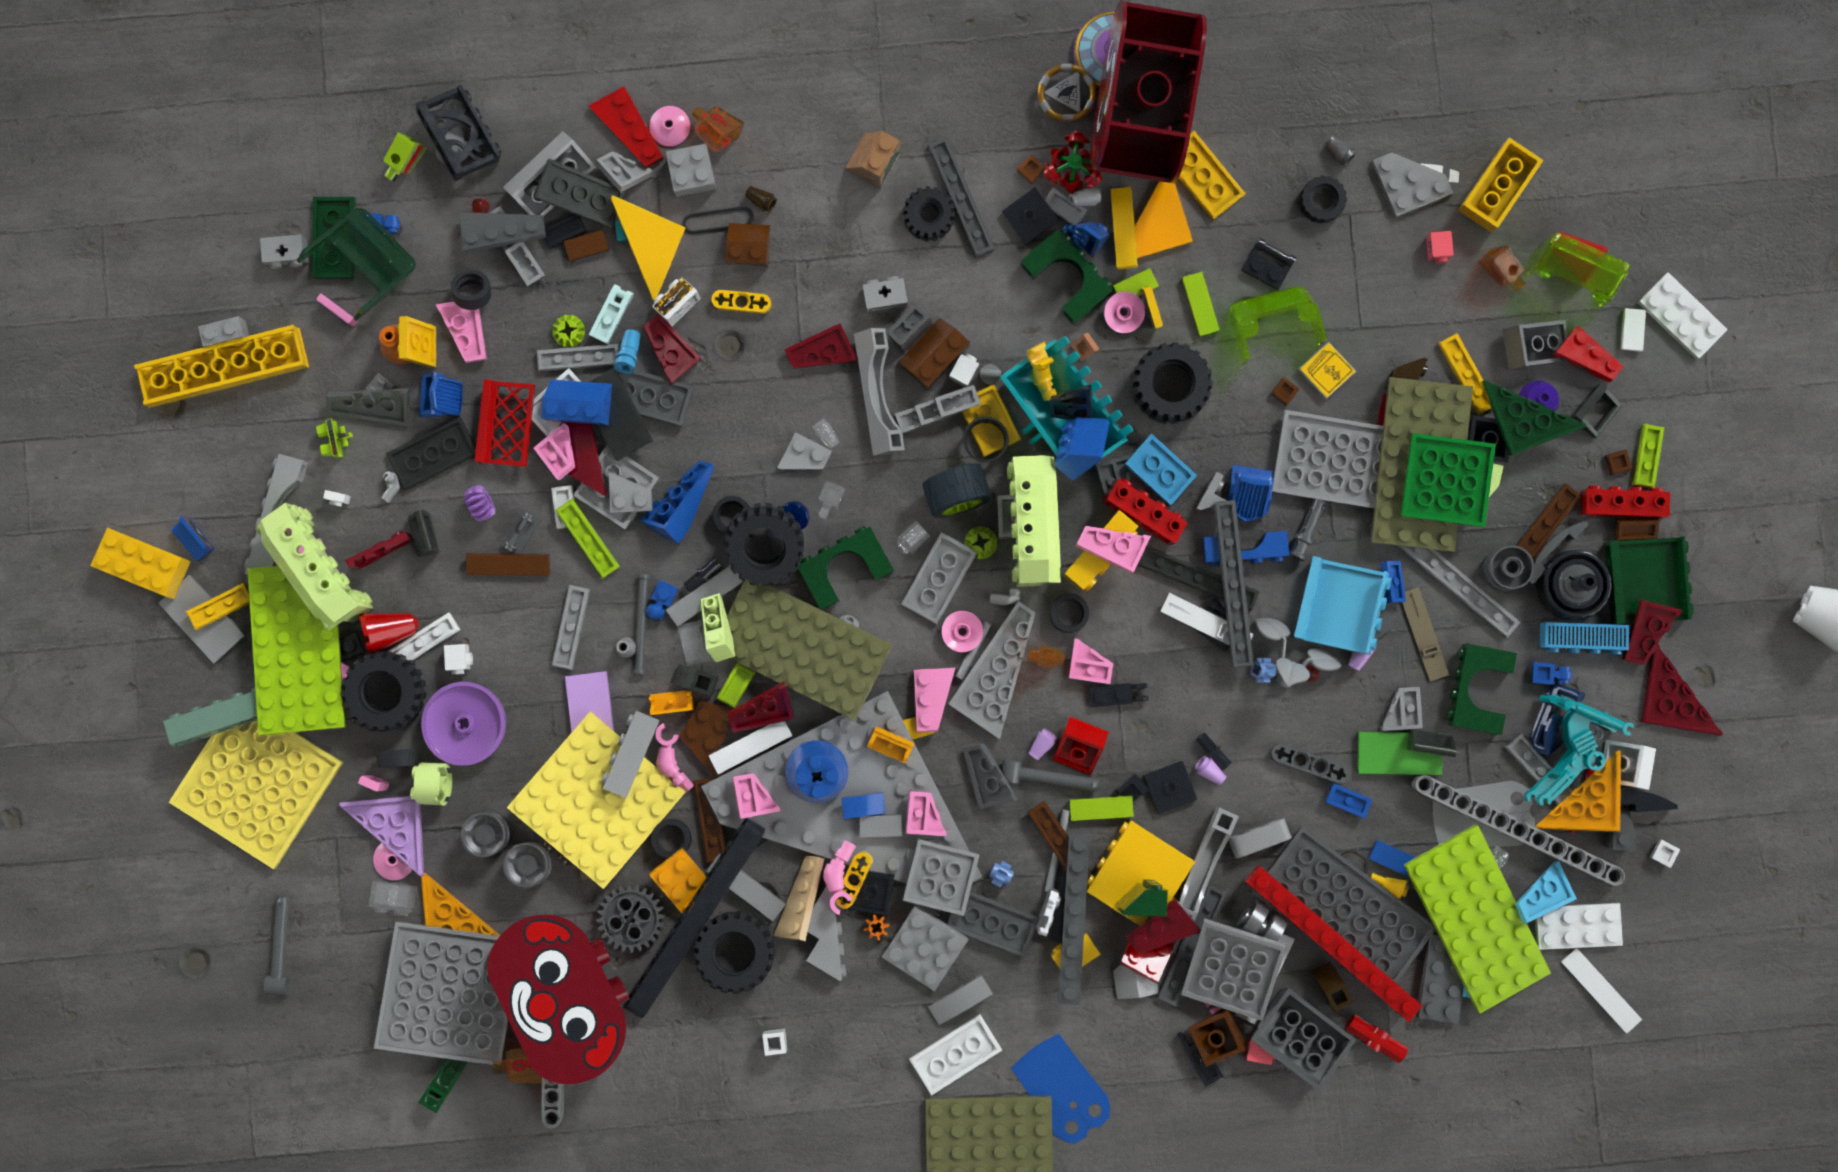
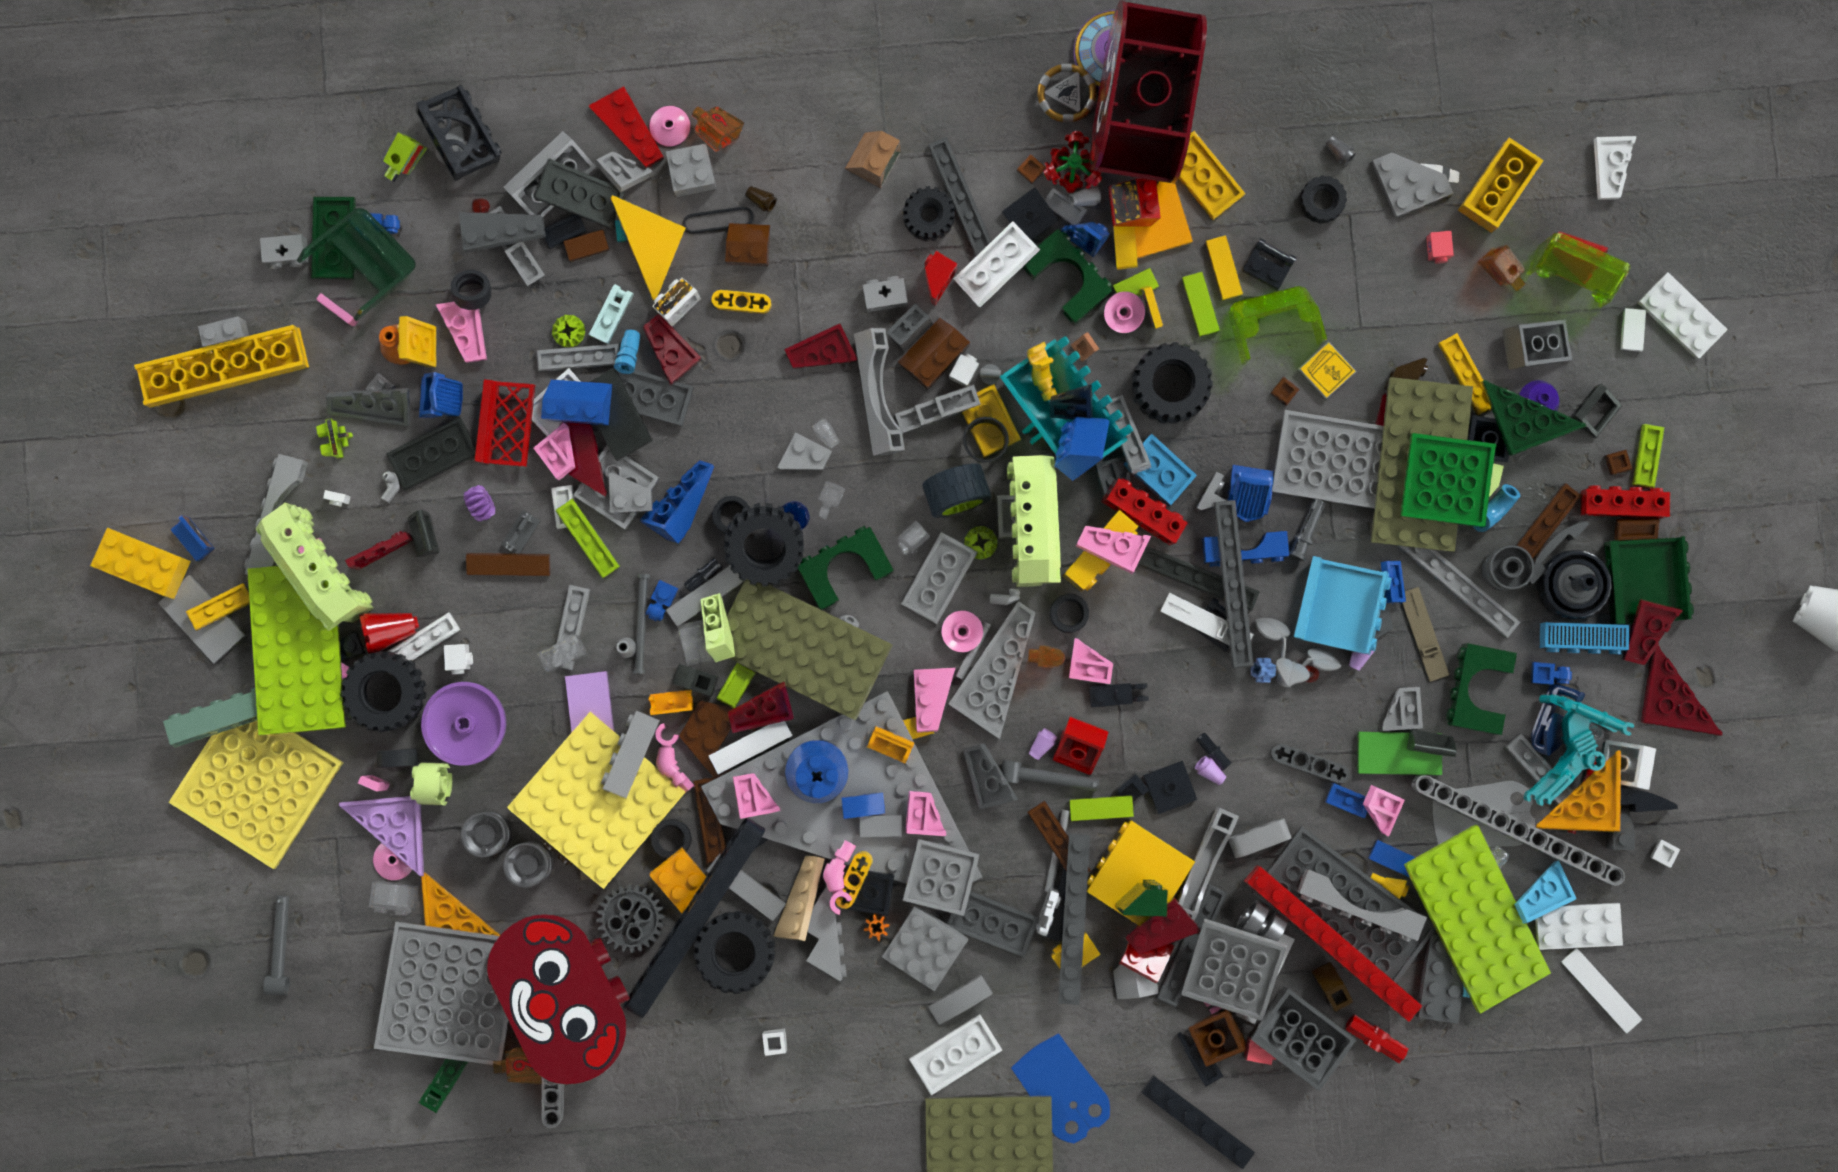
(562, 653): none -> clear brick
(938, 275): none -> red slope
(996, 264): none -> white plate
(1001, 874): medium blue gear -> none
(1133, 448): none -> light grey tile
(1134, 203): none -> slope
(1198, 1122): none -> black plate
(1224, 267): none -> yellow tile
(1383, 808): none -> bright pink wing
(1402, 920): none -> light grey arch
(1499, 506): none -> dark azure cylinder
(1586, 352): red wing -> none
(1611, 164): none -> white wing

